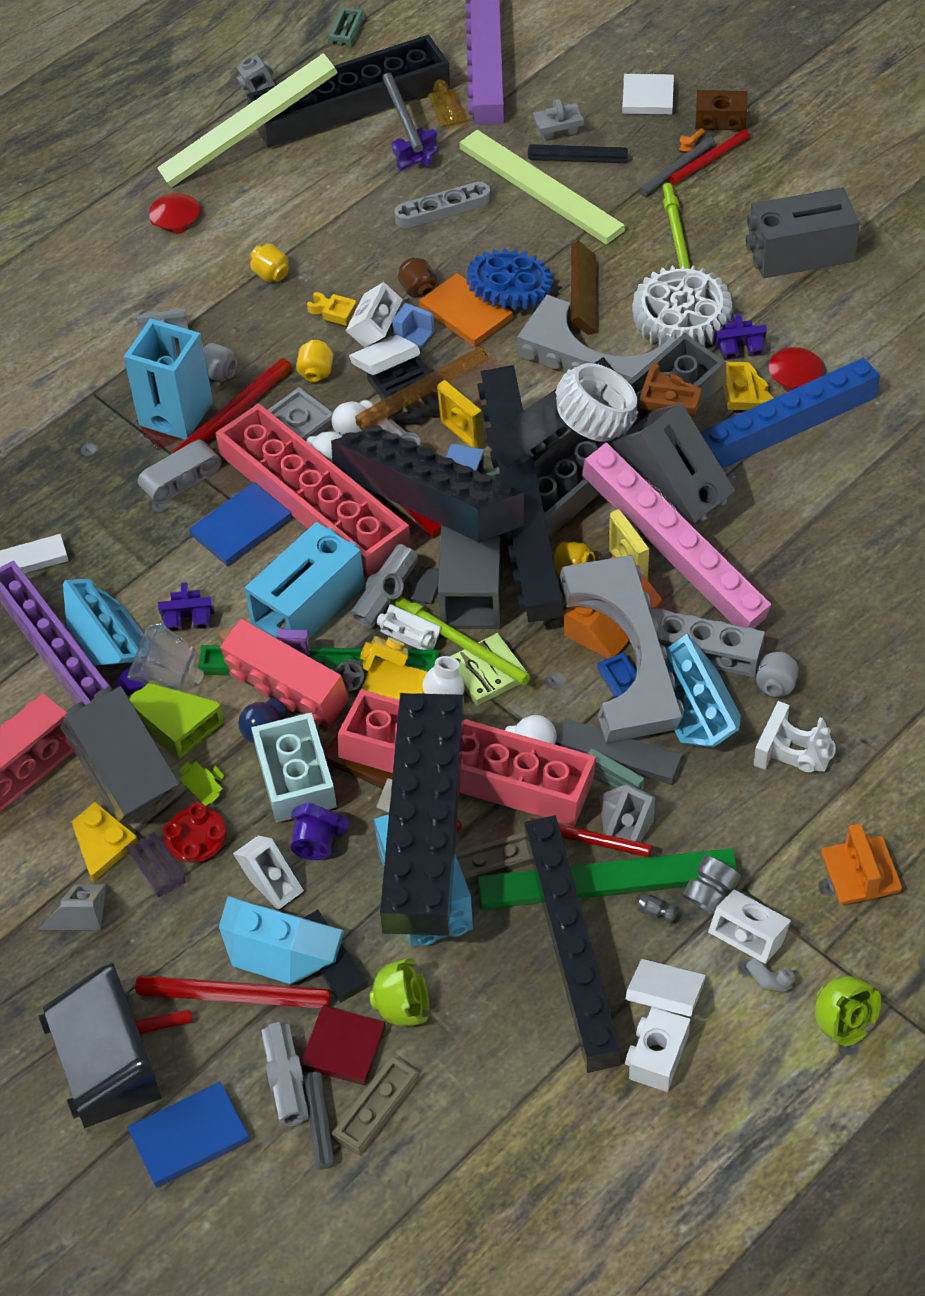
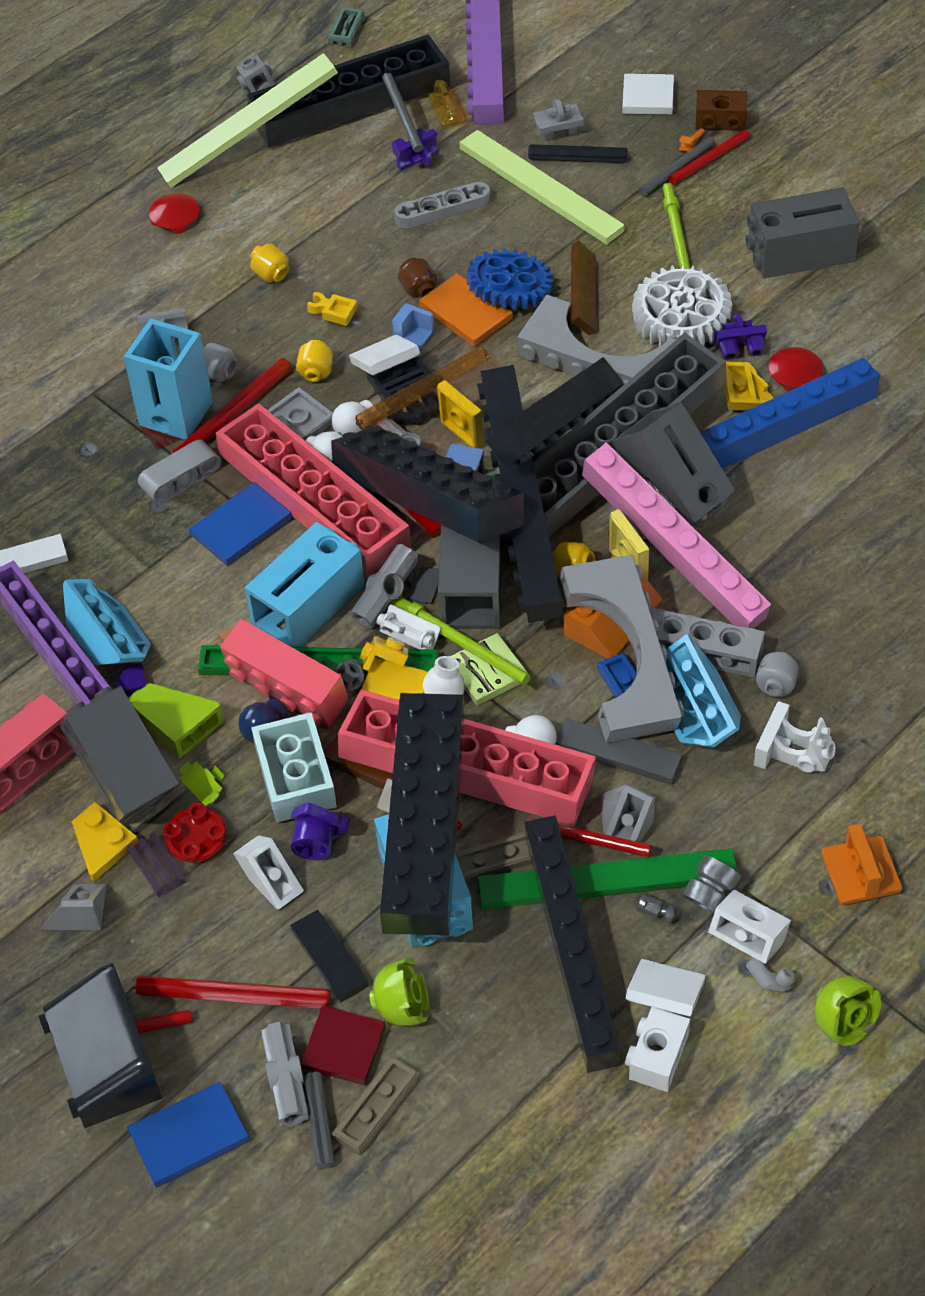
(165, 660): clear torso -> none
(186, 604): dark purple hips -> none
(276, 942): medium azure wedge -> none
(296, 639): medium lavender tile -> none
(374, 315): white brick -> none
(596, 402): white gear -> none
(613, 773): sand green tile -> none
(664, 391): dark orange wing -> none

